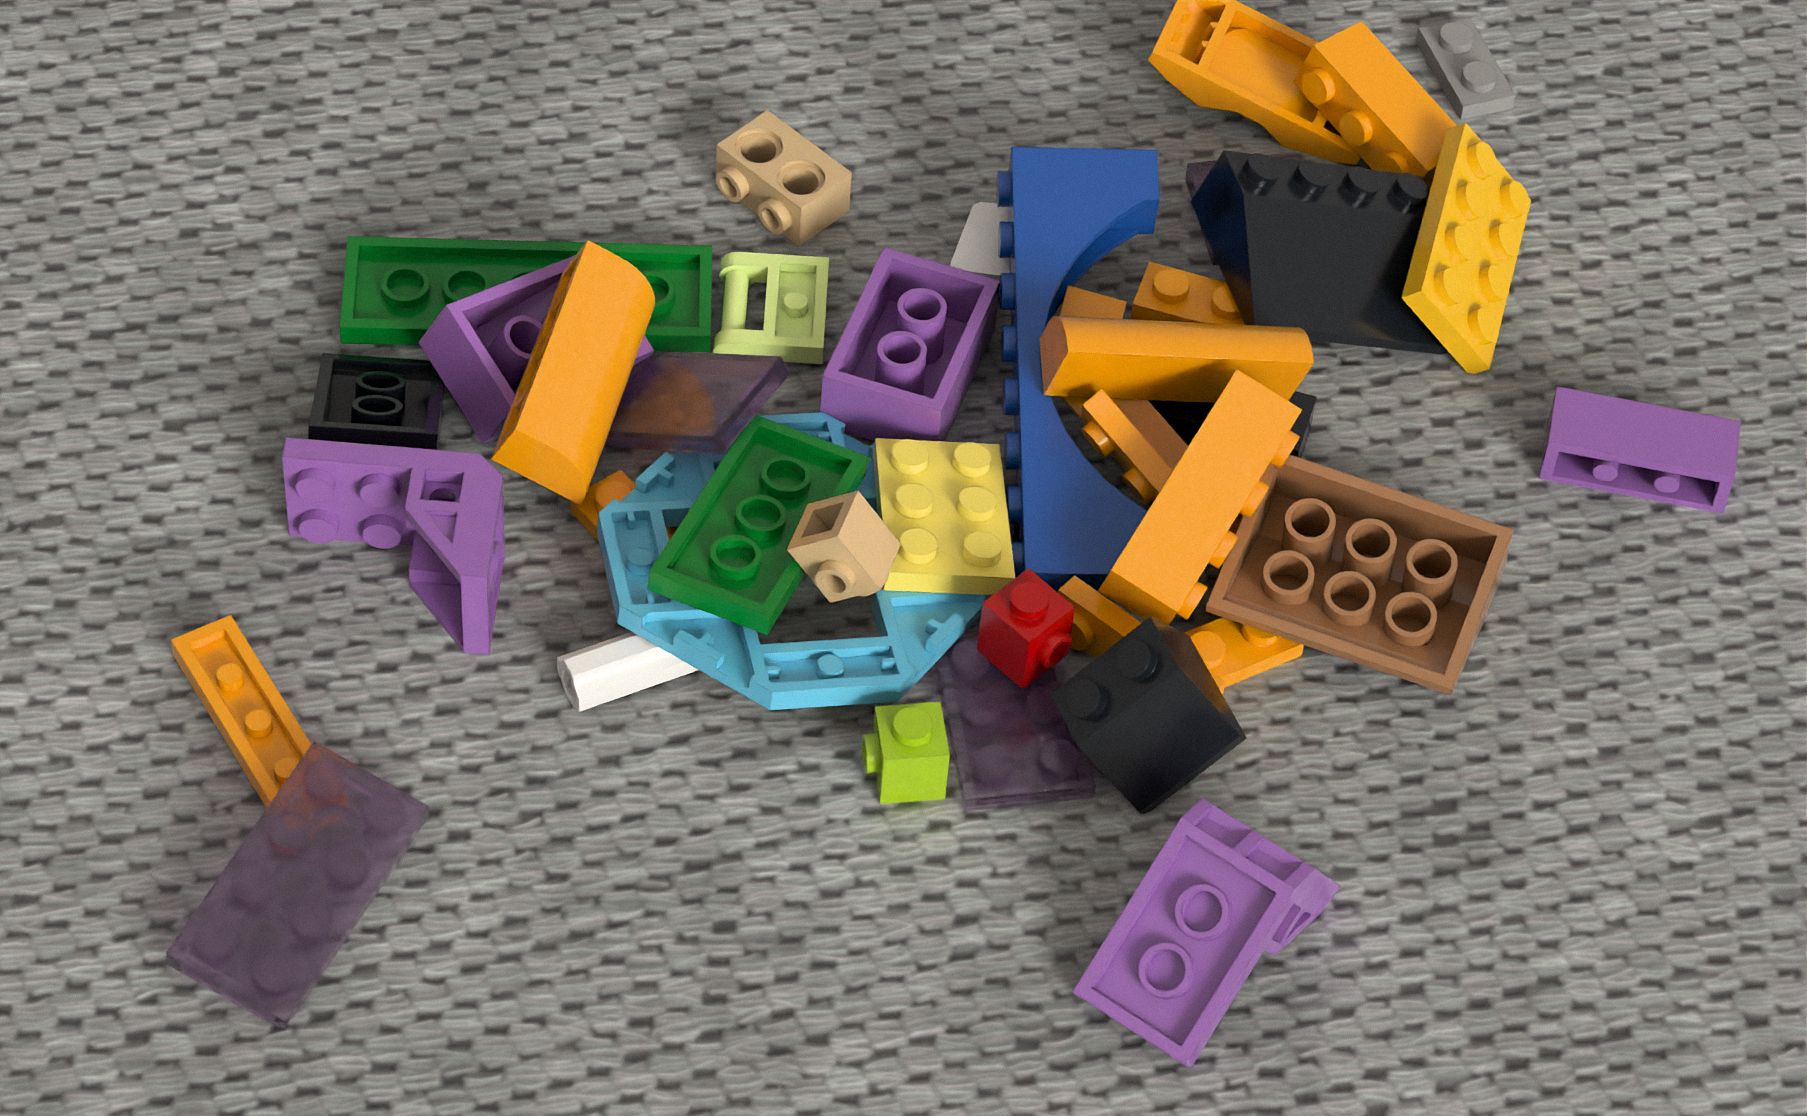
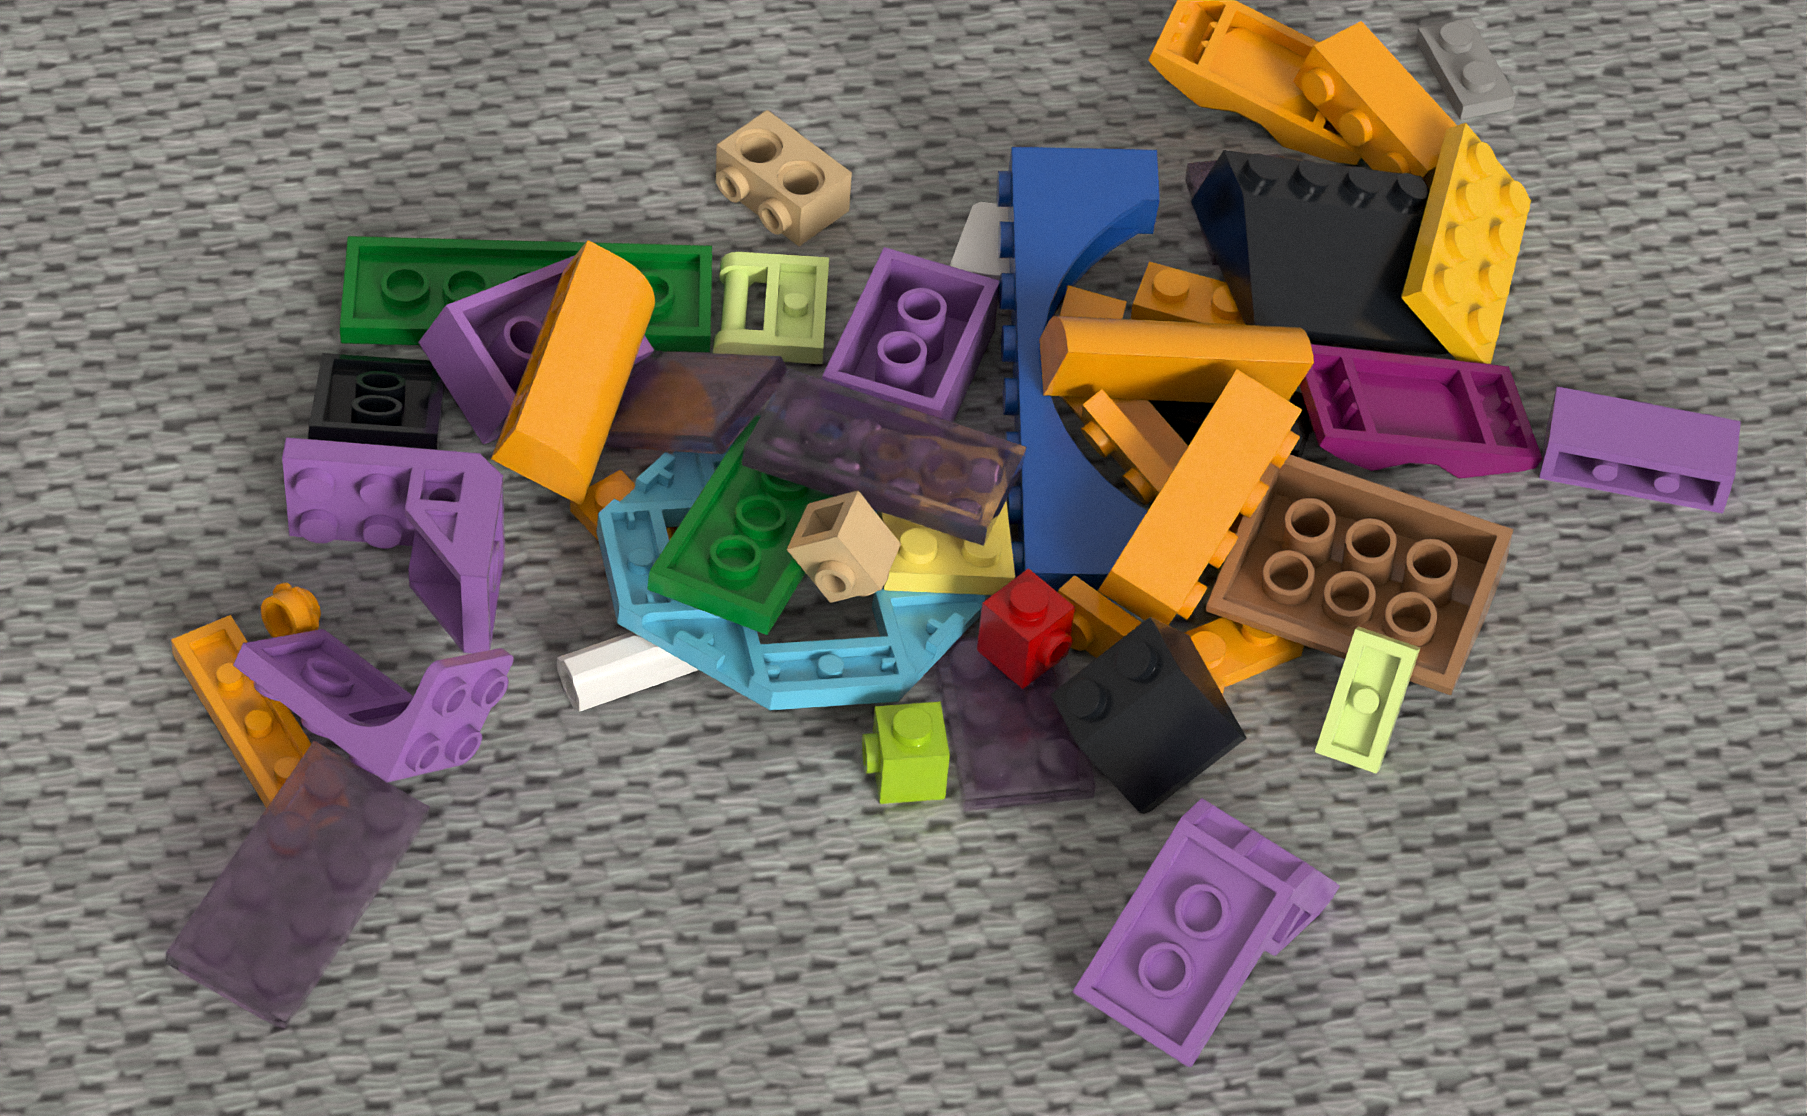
(290, 611): none -> light orange plate
(370, 713): none -> medium lavender bracket
(888, 453): none -> clear purple plate
(1367, 699): none -> yellowish green plate
(1418, 411): none -> magenta slope

